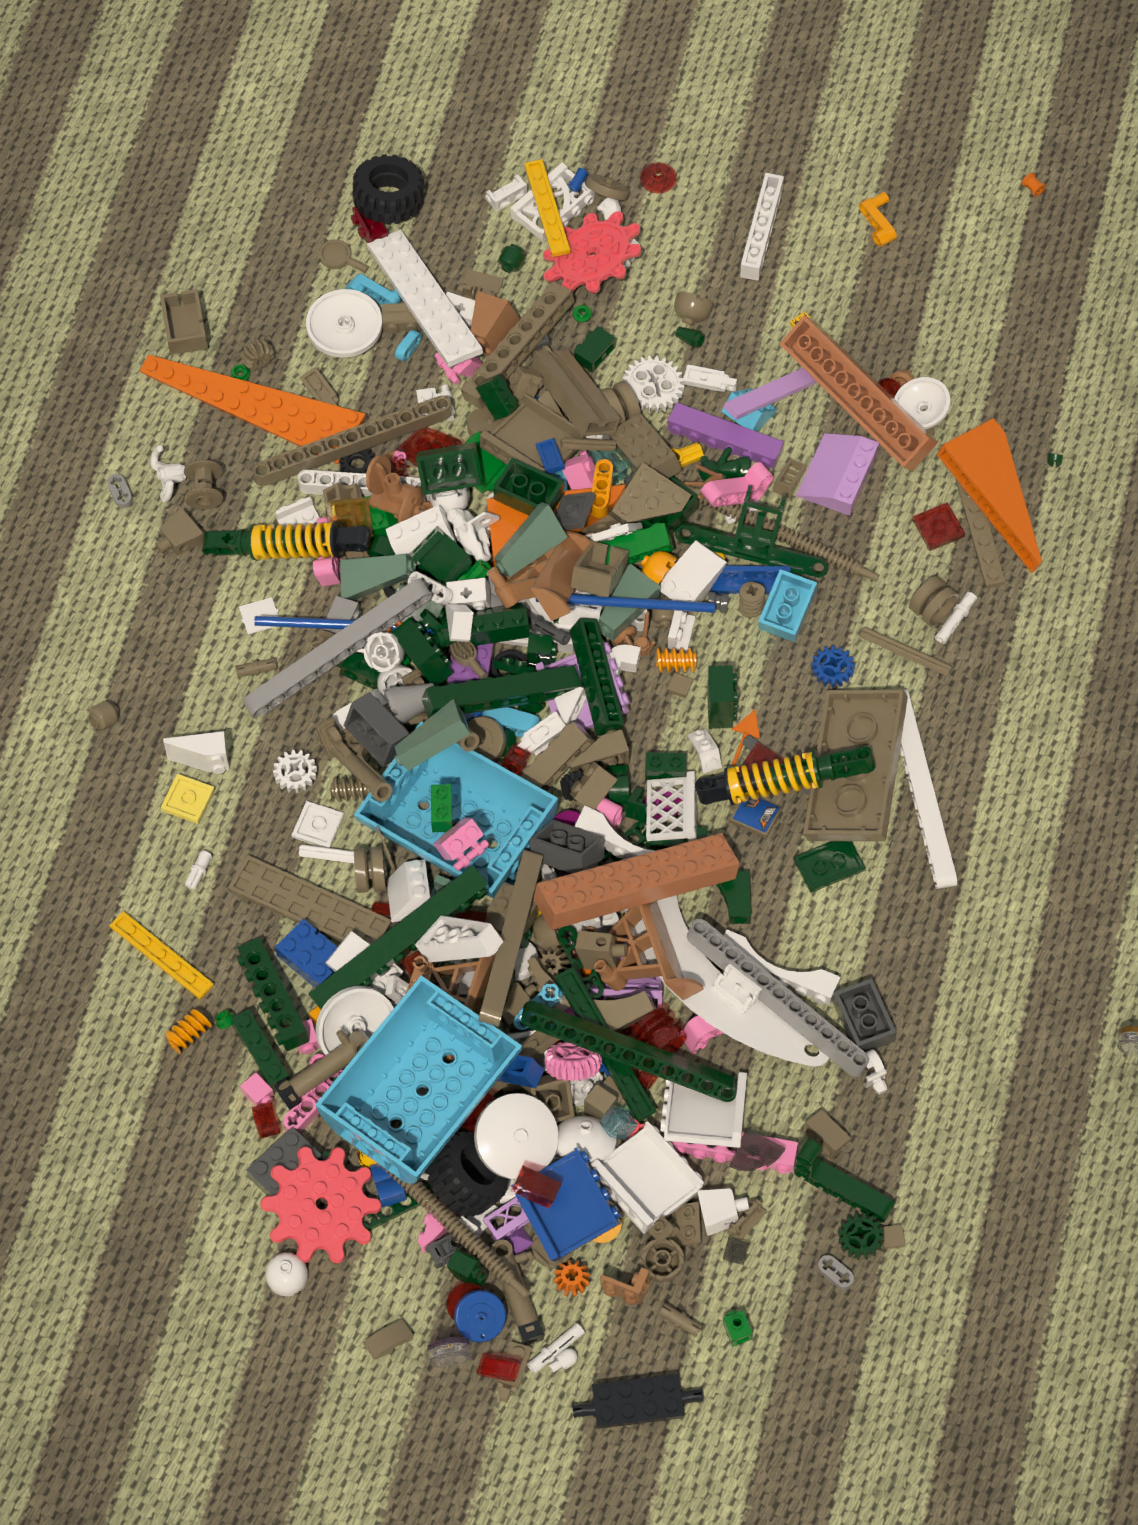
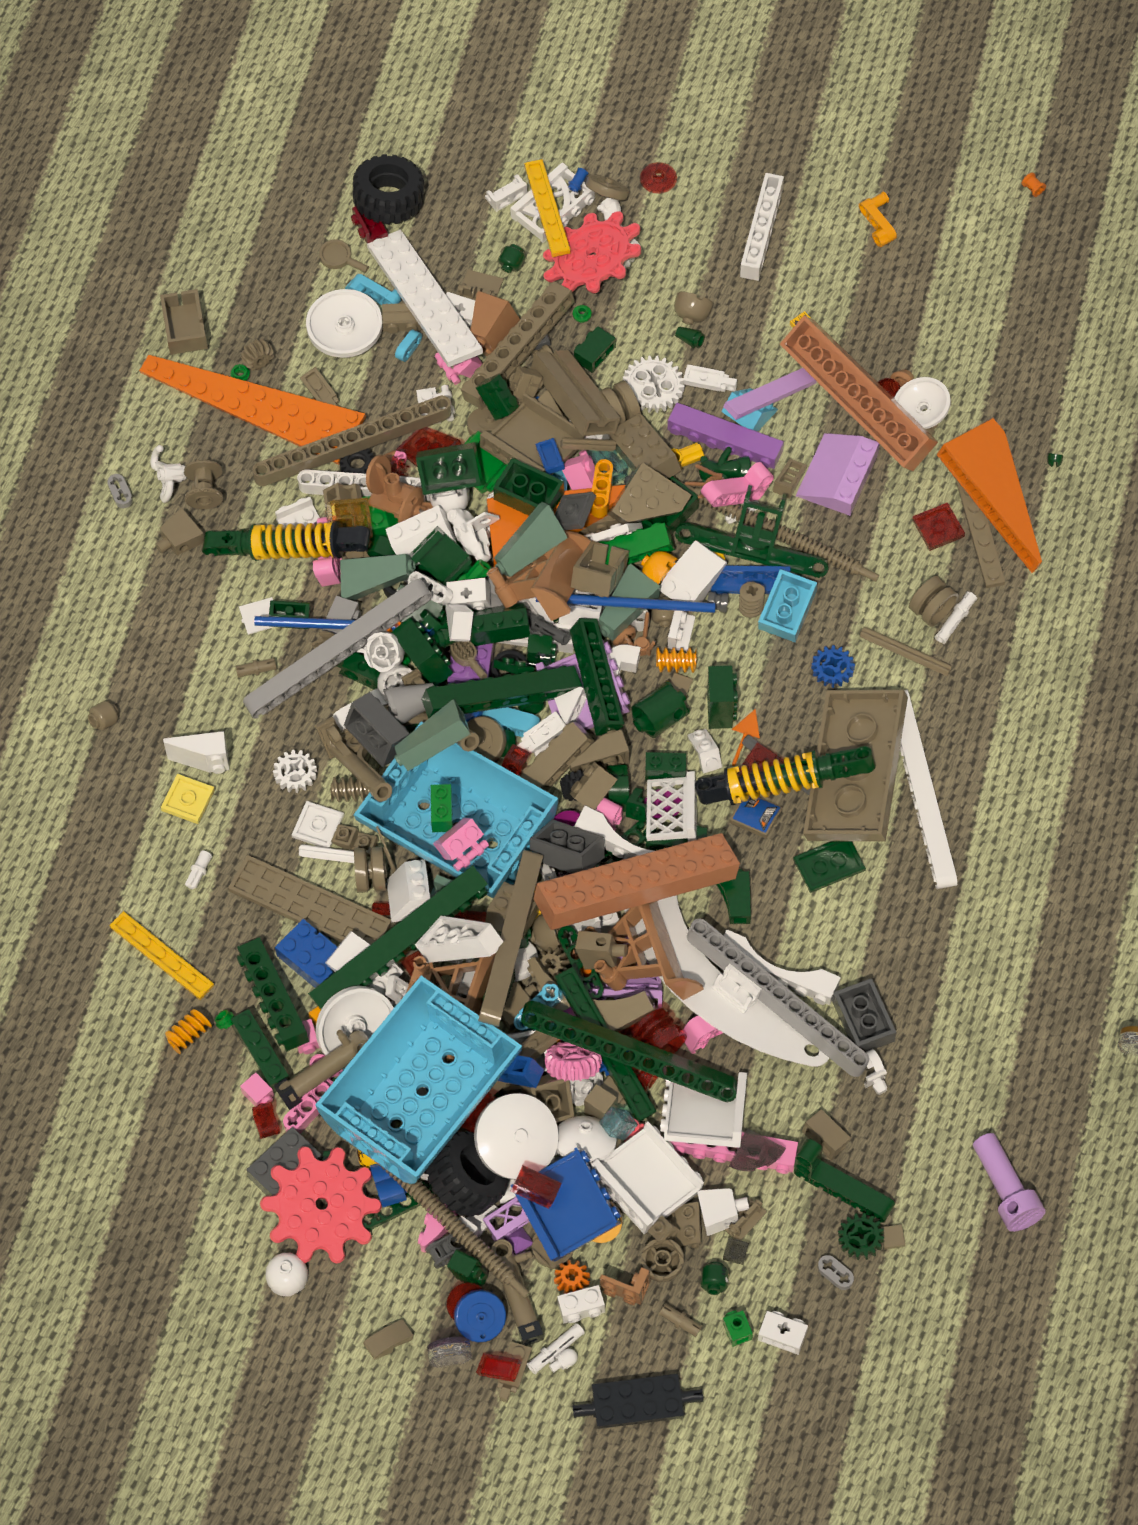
(289, 609): none -> dark green brick
(350, 838): none -> dark tan slope
(581, 1304): none -> white brick
(659, 710): none -> dark green cylinder
(714, 1278): none -> dark green head
(792, 1338): none -> white brick
(1019, 1206): none -> lavender piece

